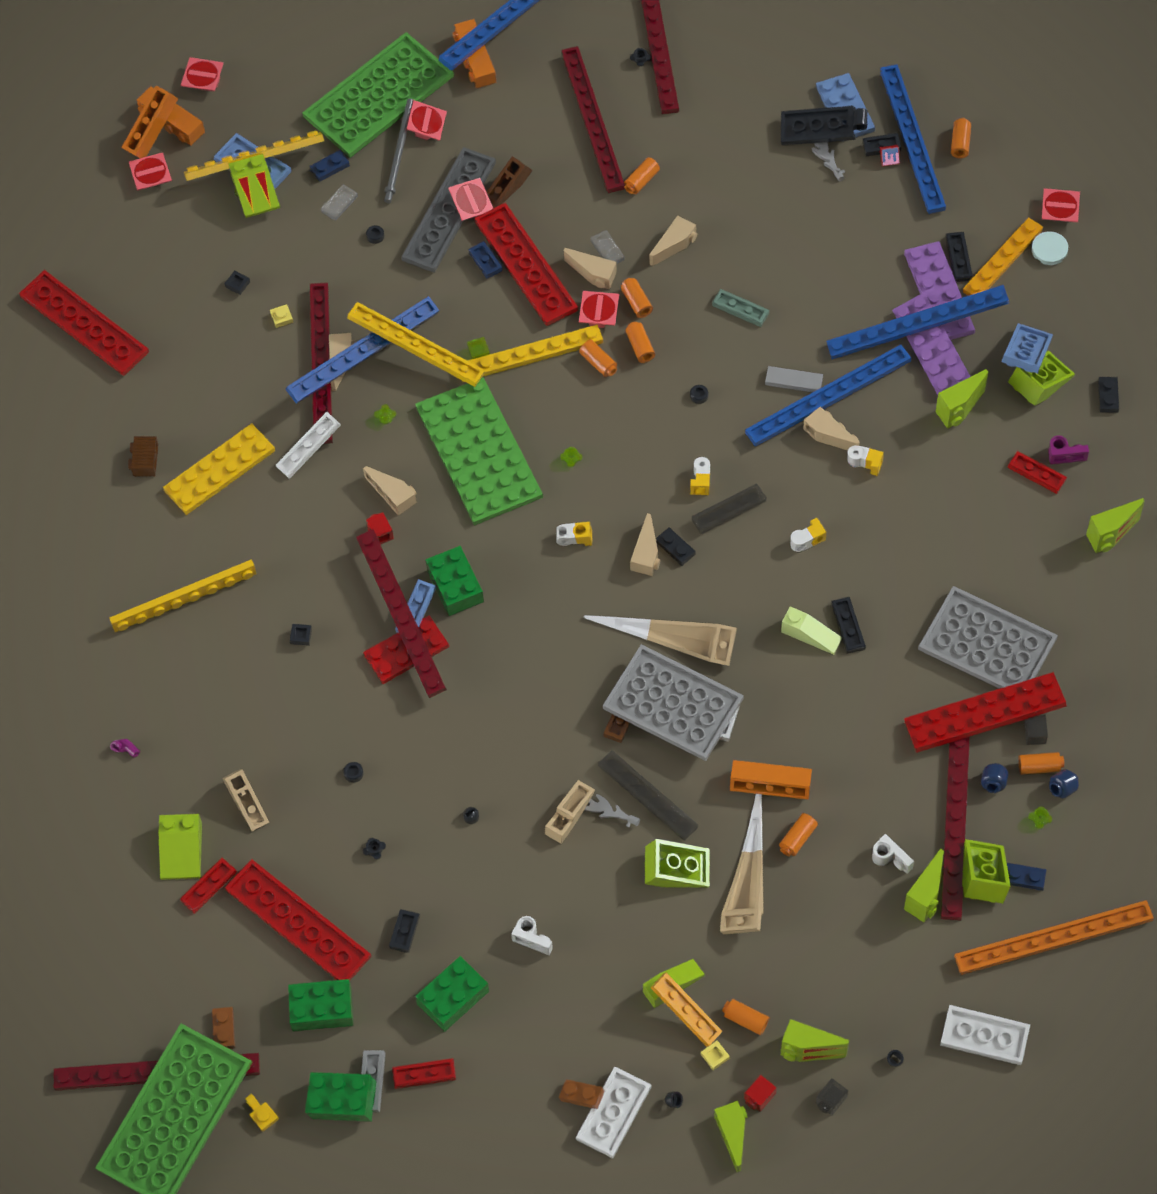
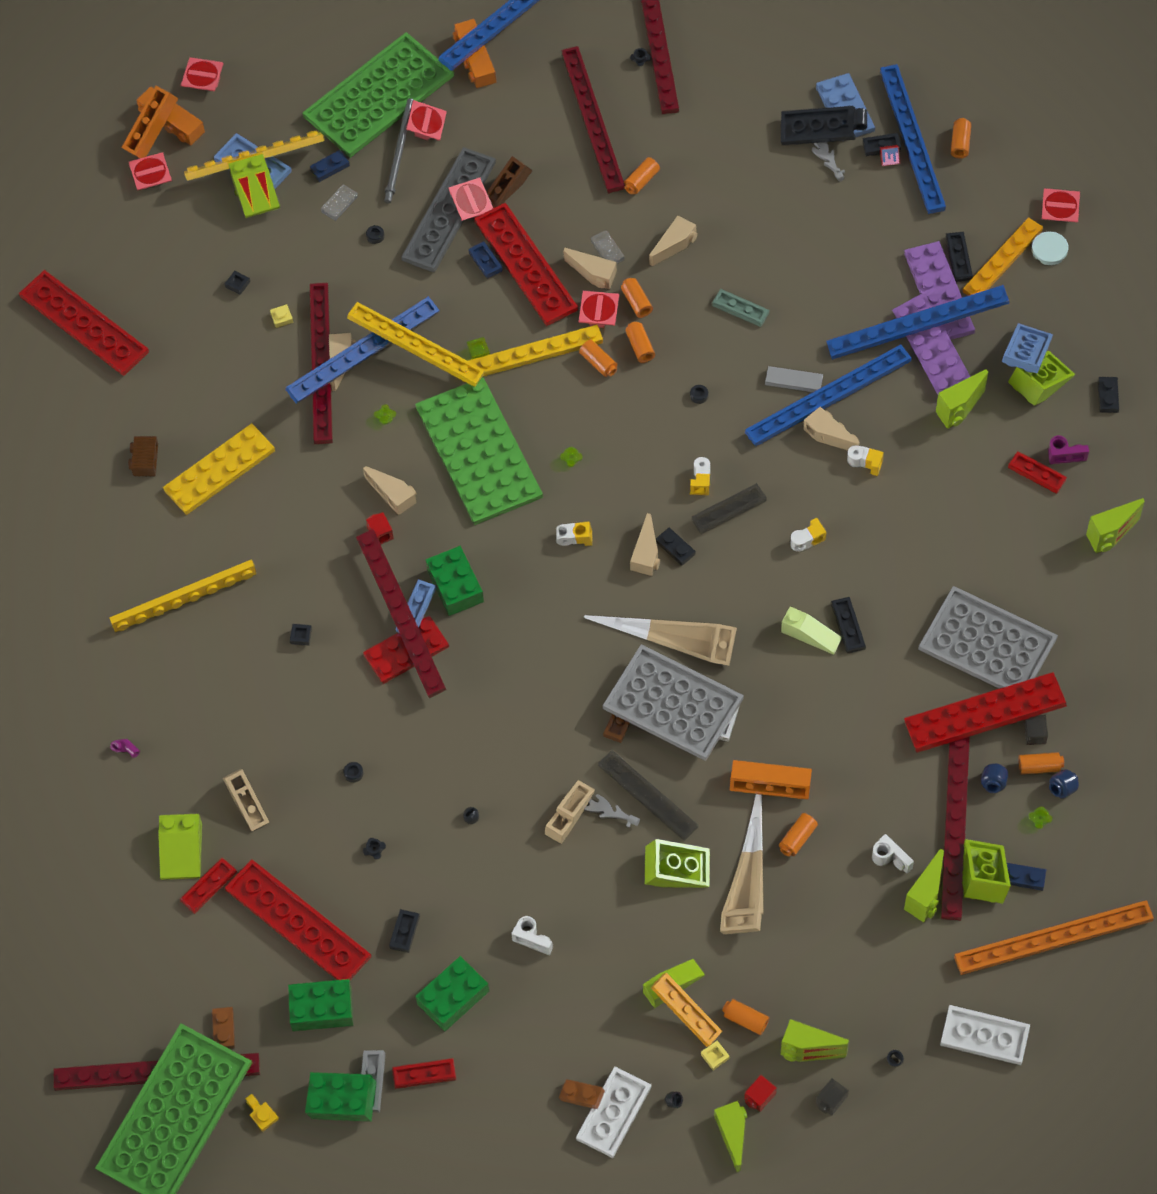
(308, 445): white tile -> none

